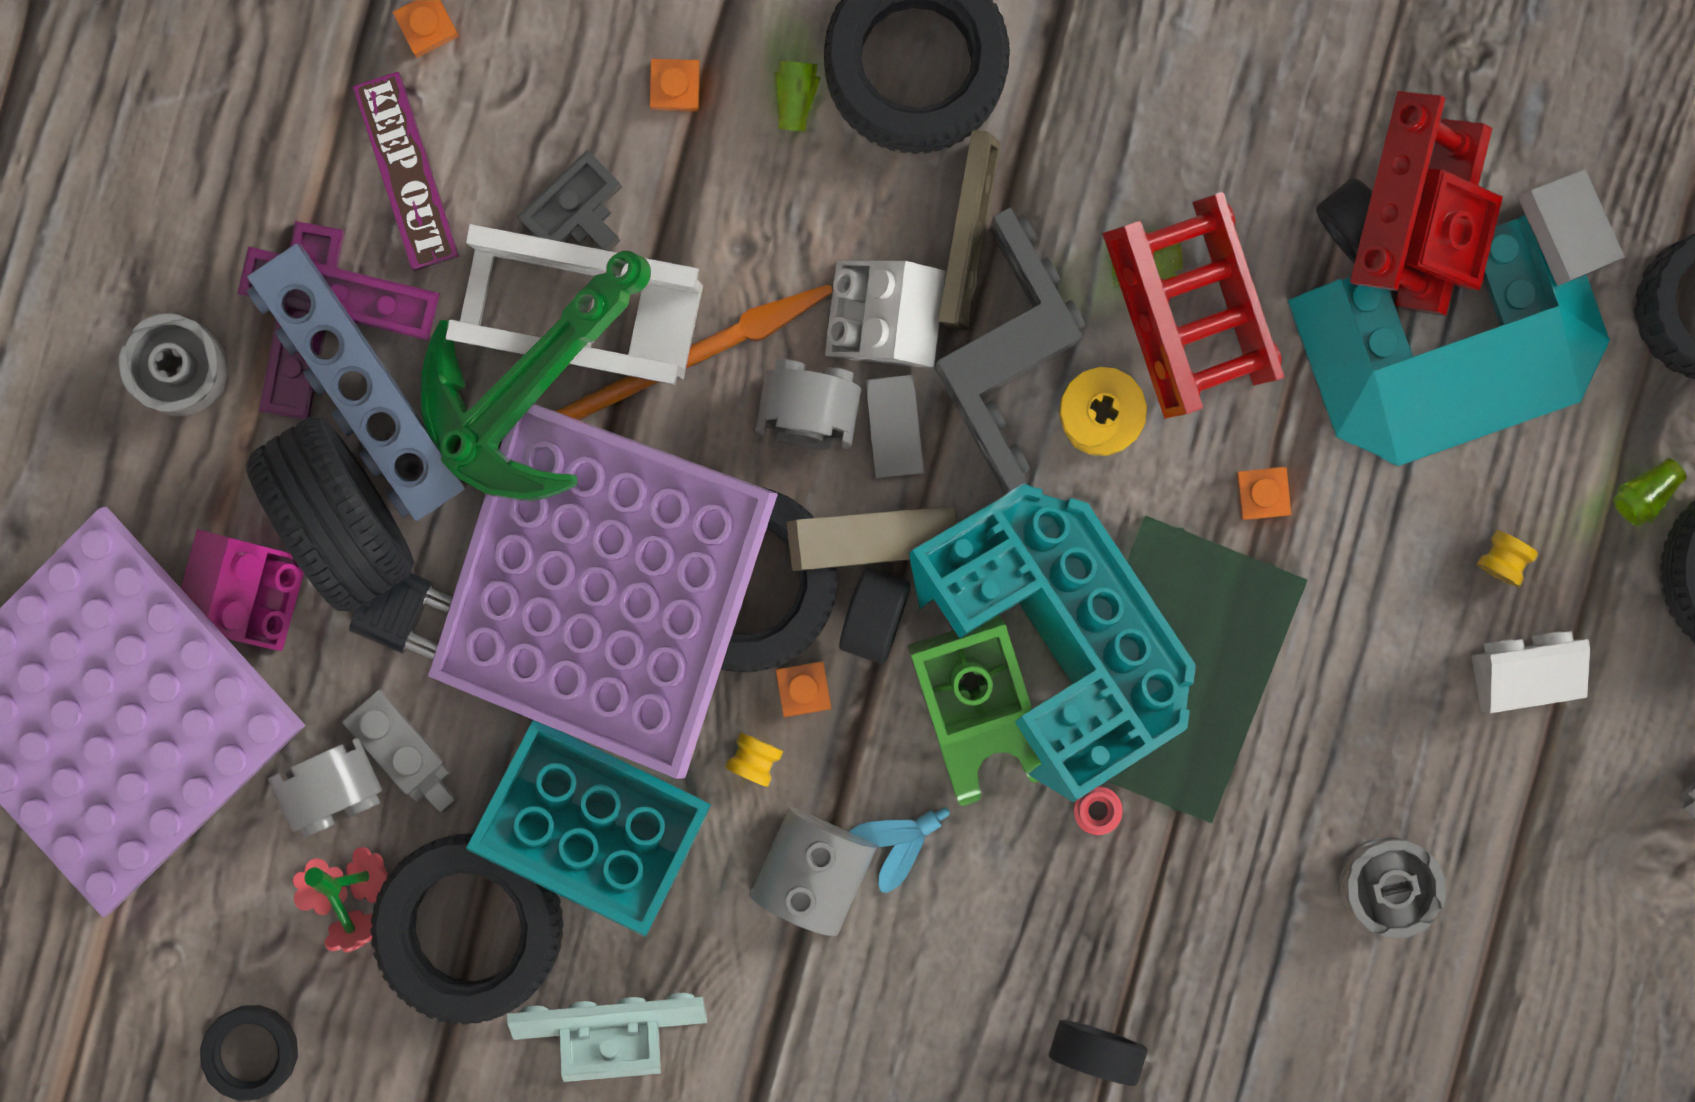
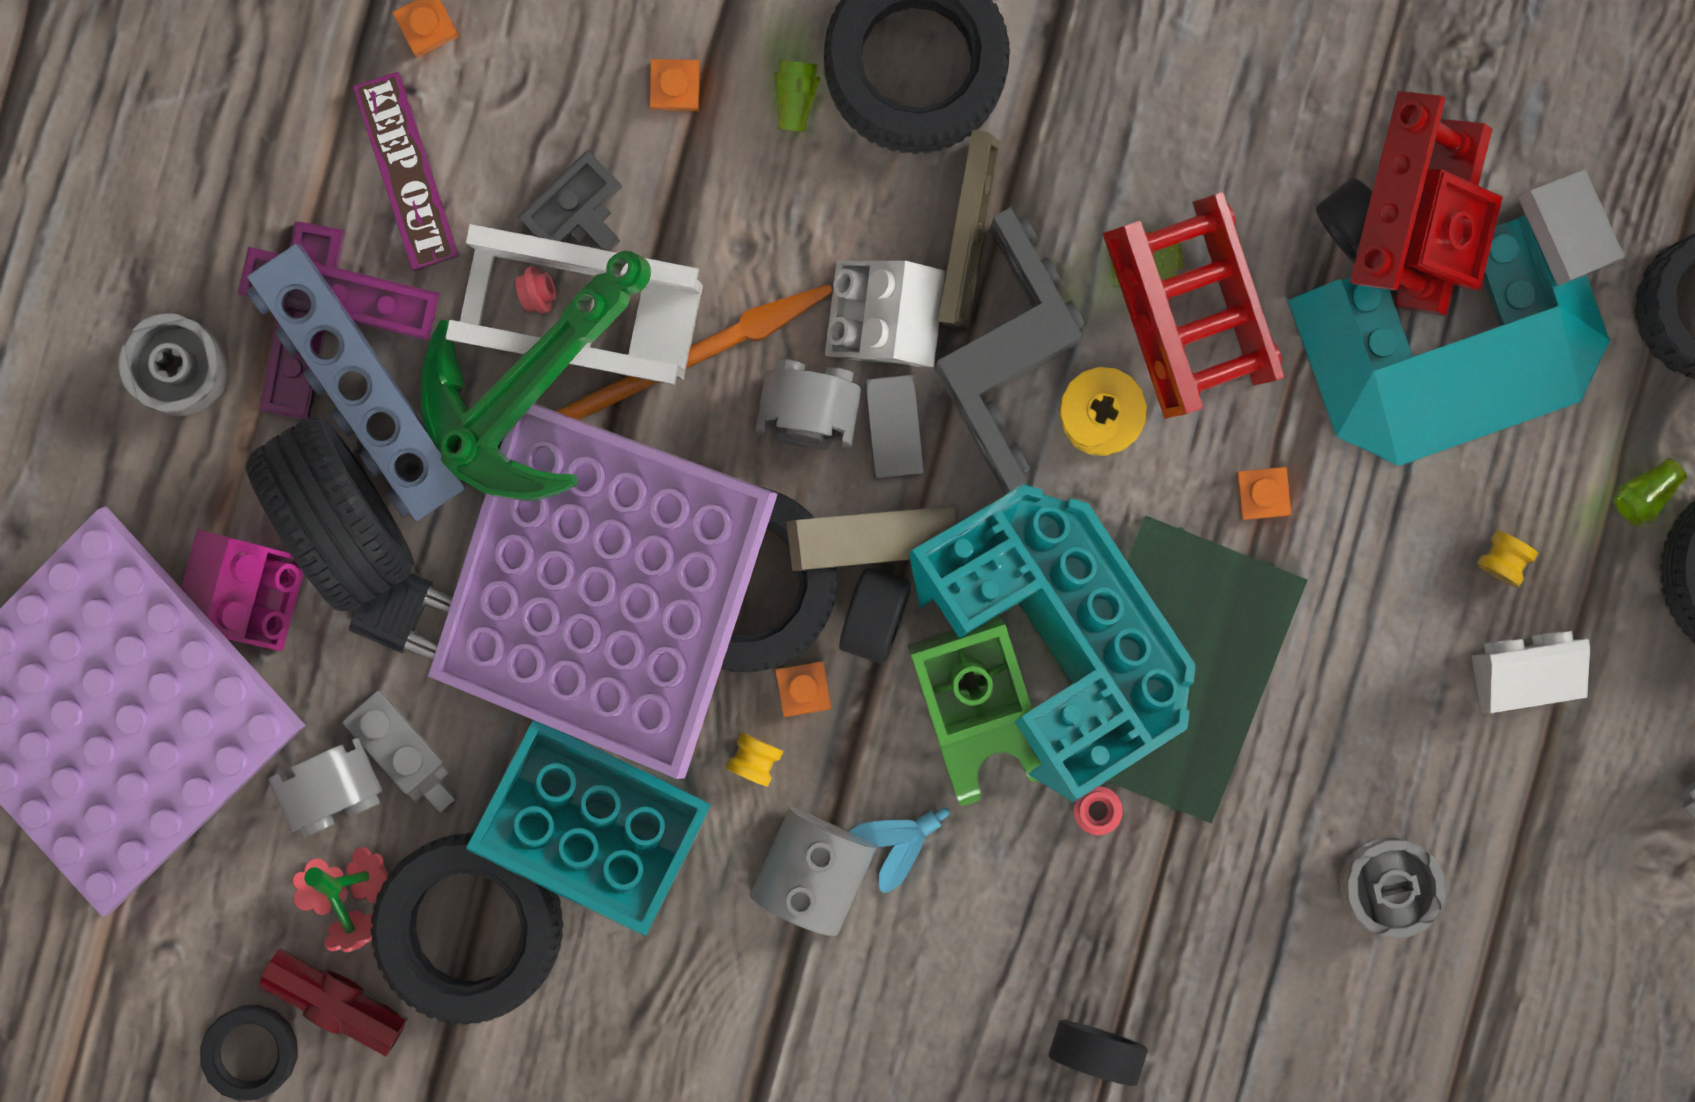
(332, 1002): none -> dark red piece
(535, 290): none -> coral plate
(608, 1038): light aqua bracket -> none

